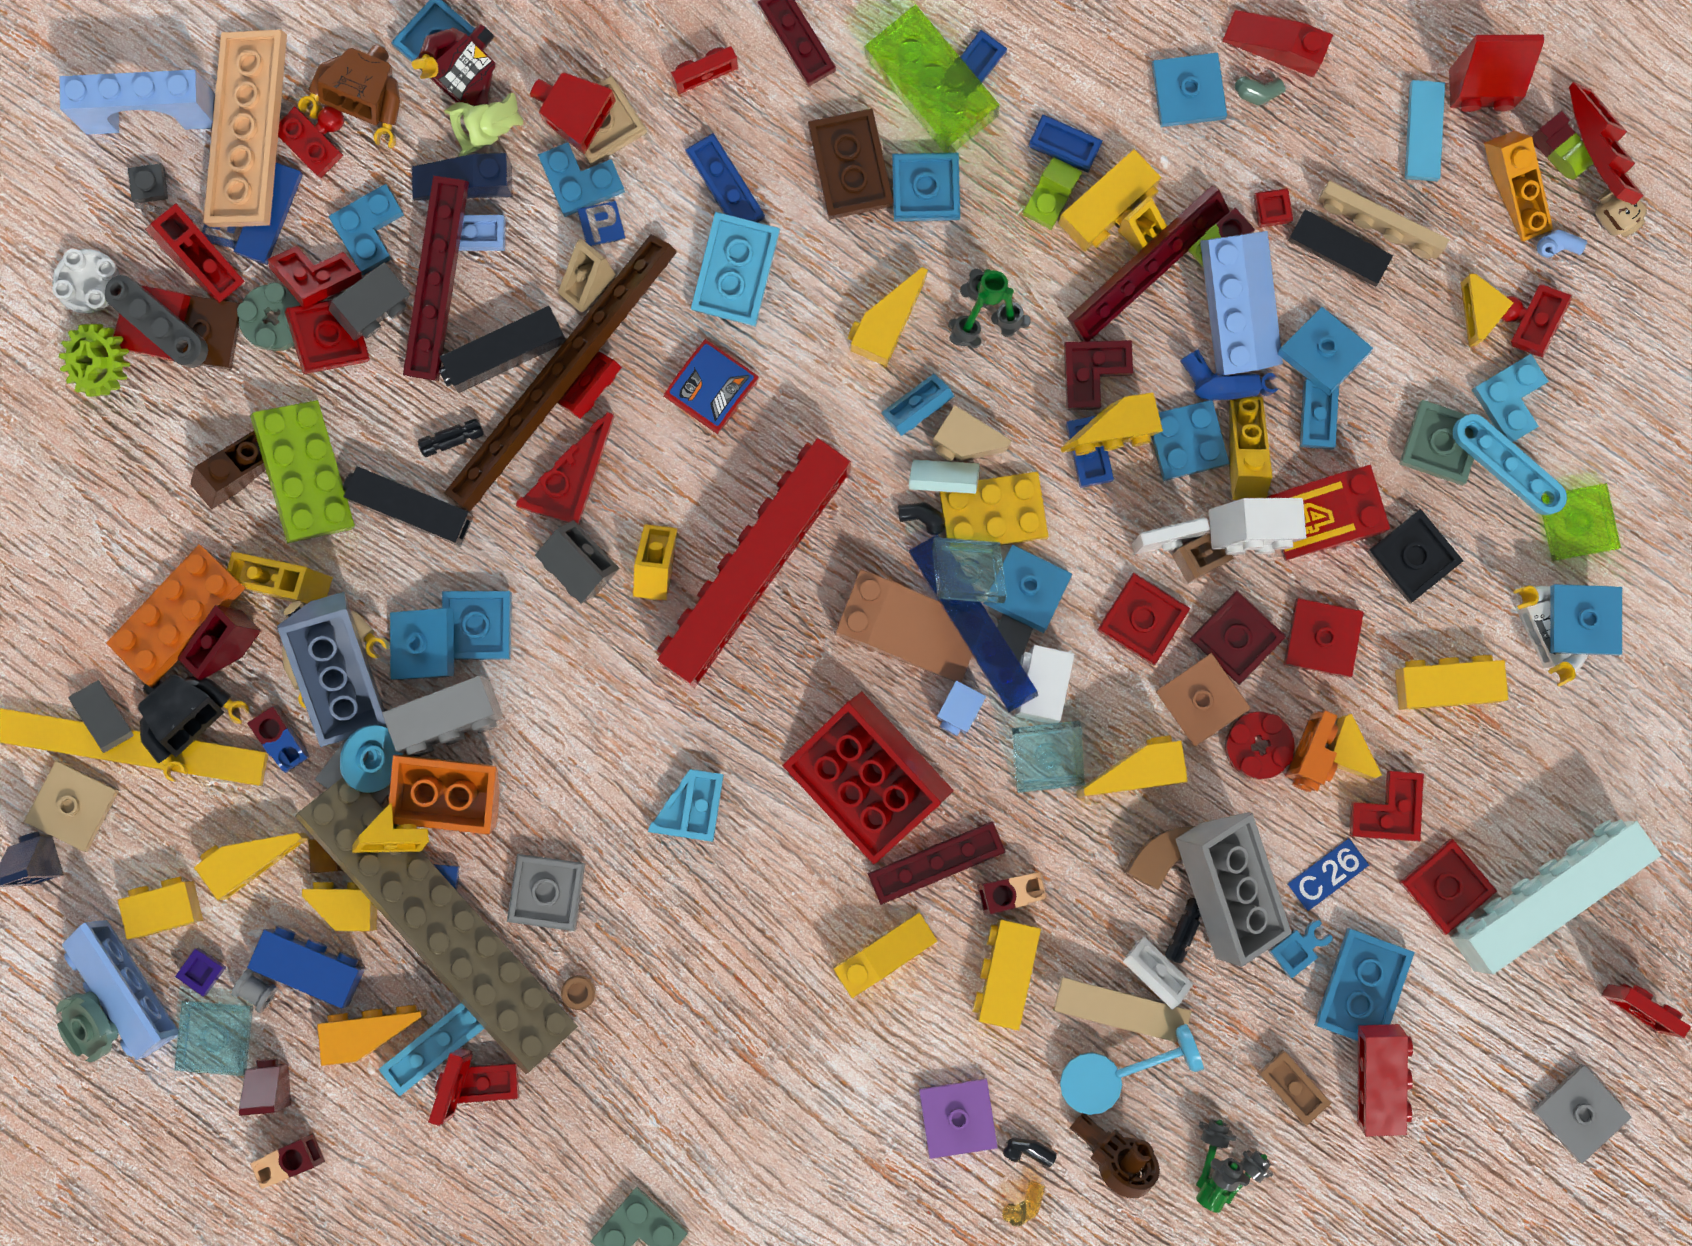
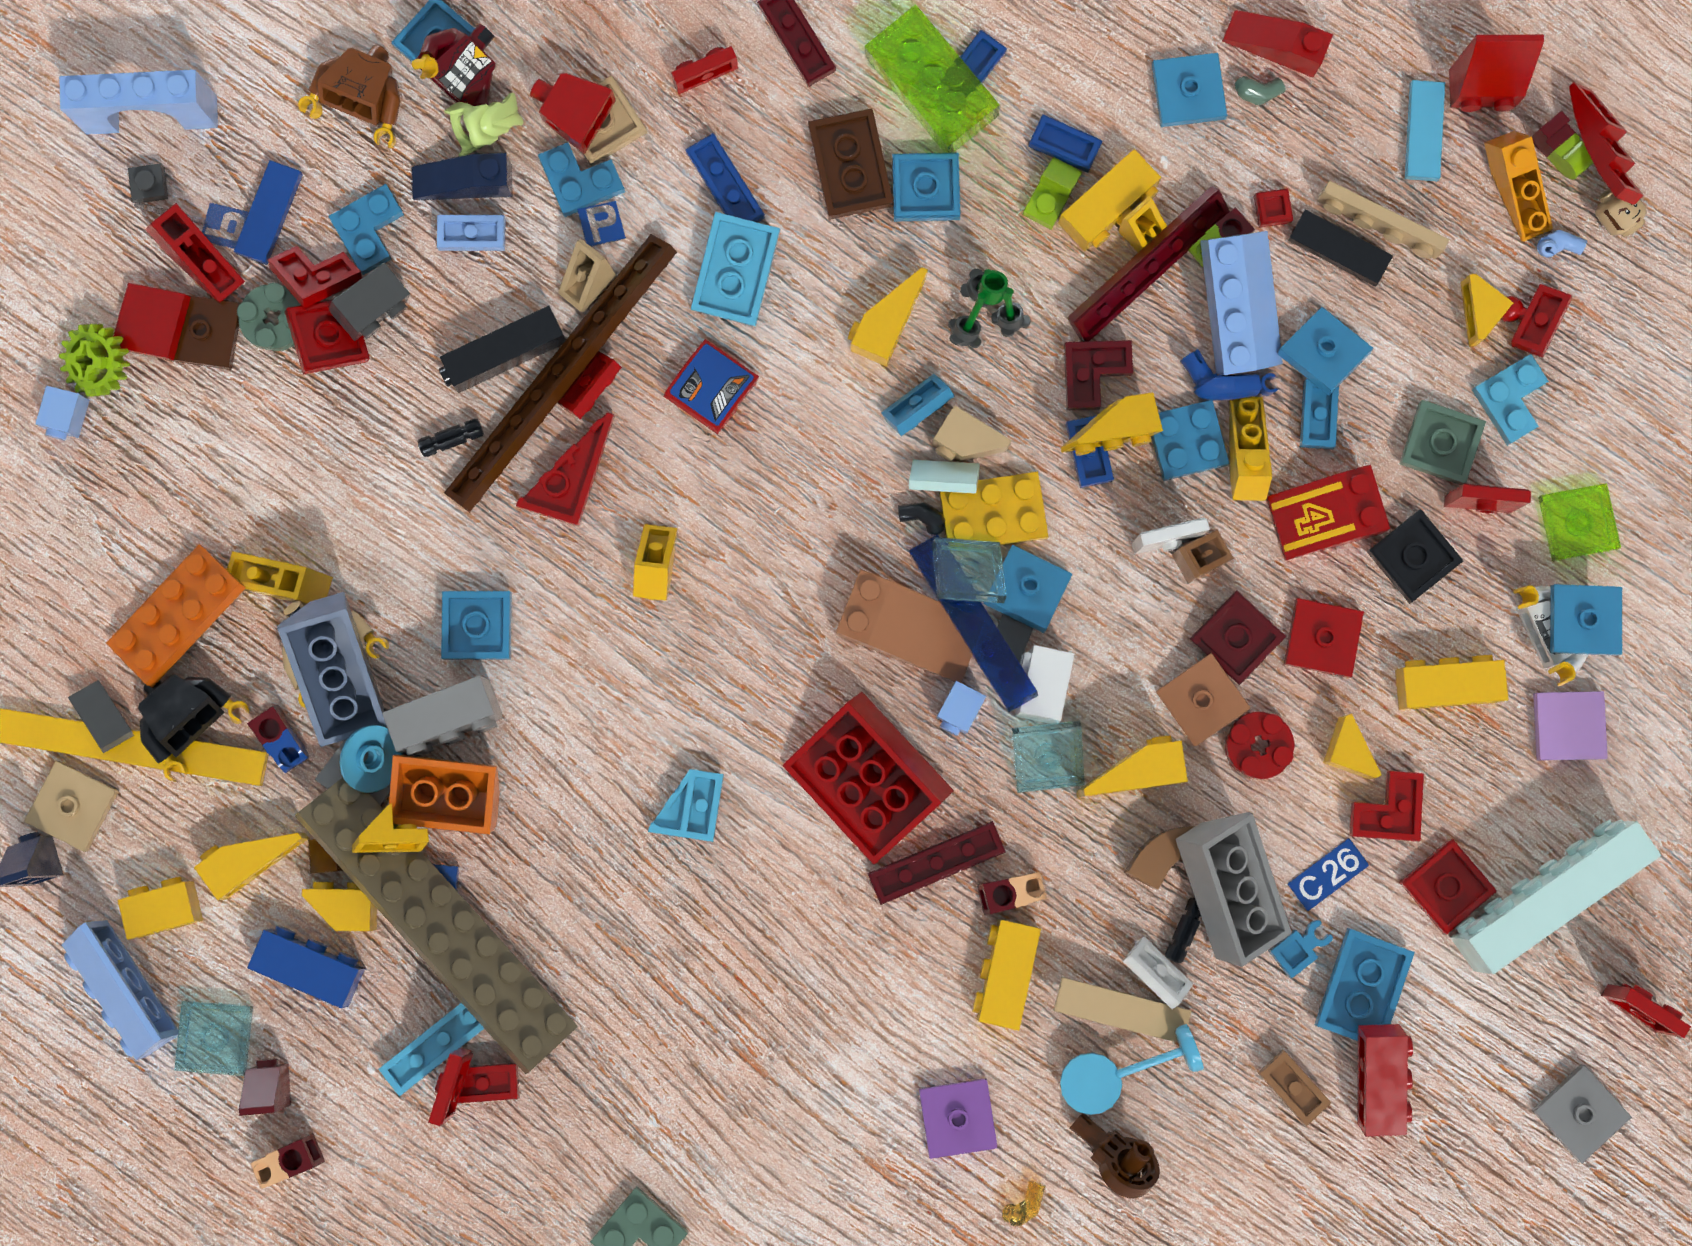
(62, 413): none -> light blue brick
(82, 280): white dish -> none
(85, 1026): sand green plate -> none
(156, 321): dark grey plate -> none
(200, 971): dark purple plate -> none
(219, 641): dark red slope -> none
(228, 471): reddish brown slope -> none
(245, 128): light nougat plate -> none
(254, 990): light grey bush -> none
(302, 471): lime plate -> none
(309, 140): red plate -> none
(355, 1038): light orange slope -> none
(407, 506): black brick -> none
(422, 644): dark azure plate -> none
(436, 278): dark red plate -> none
(546, 892): light grey plate -> none
(577, 561): dark grey brick -> none
(578, 992): medium nougat tile -> none
(755, 562): red brick -> none
(885, 955): yellow slope -> none
(1031, 1148): black arm -> none
(1143, 619): red tile -> none
(1228, 1173): dark grey plant -> none
(1257, 525): white brick -> none
(1312, 761): orange plate -> none
(1487, 498): none -> red plate
(1509, 464): medium azure plate -> none
(1570, 726): none -> lavender tile

